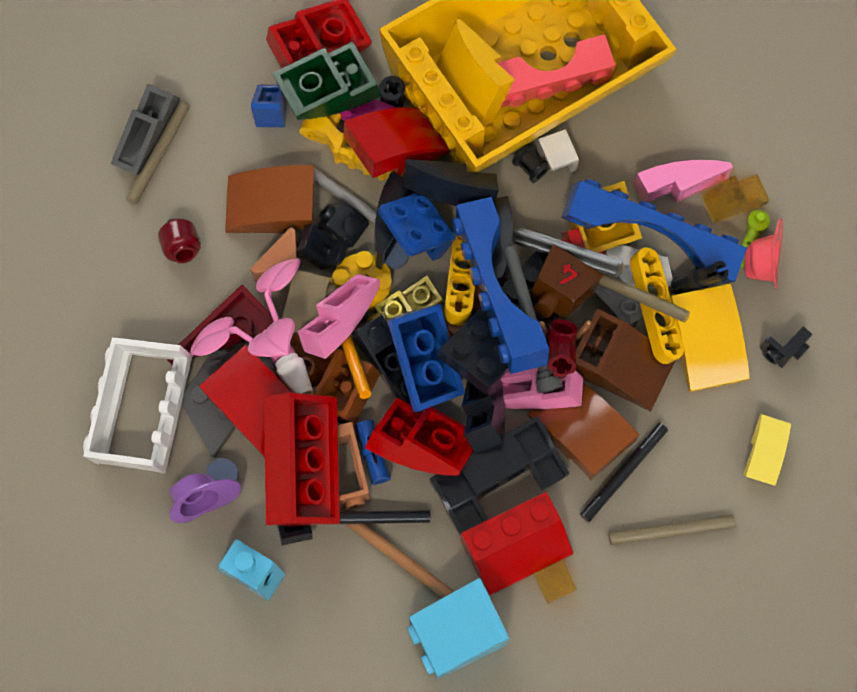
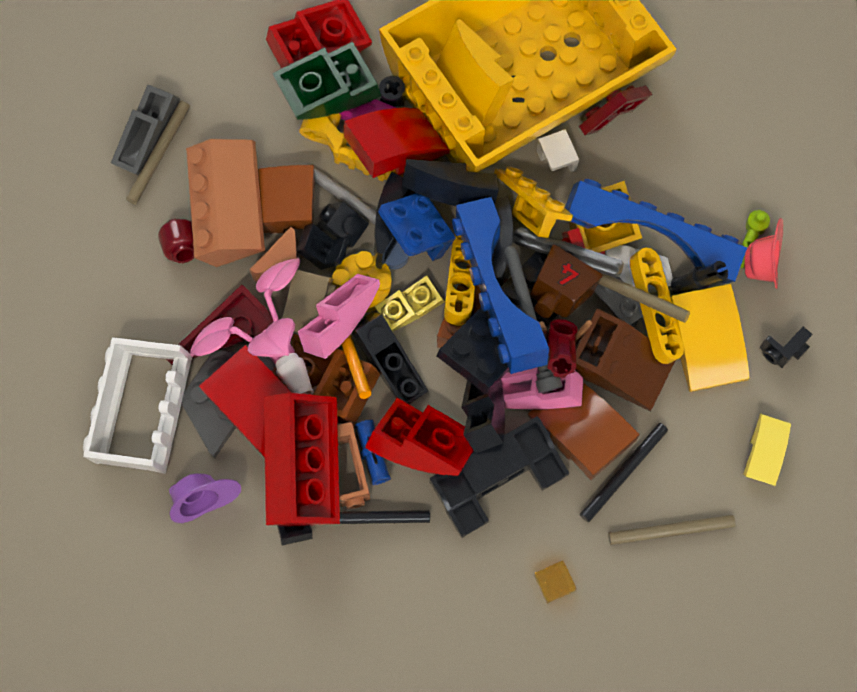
(223, 469): sand blue tile -> none
(225, 200): none -> nougat slope
(251, 570): medium azure torso -> none
(268, 106): blue slope -> none
(401, 559): medium nougat bar -> none
(417, 341): blue slope -> none
(457, 630): medium azure slope -> none
(517, 543): red slope -> none
(531, 163): black bush -> none
(533, 204): none -> yellow bracket
(589, 65): coral arch -> none
(618, 103): none -> dark red plate
(680, 179): bright pink slope -> none
(735, 197): clear yellow slope -> none

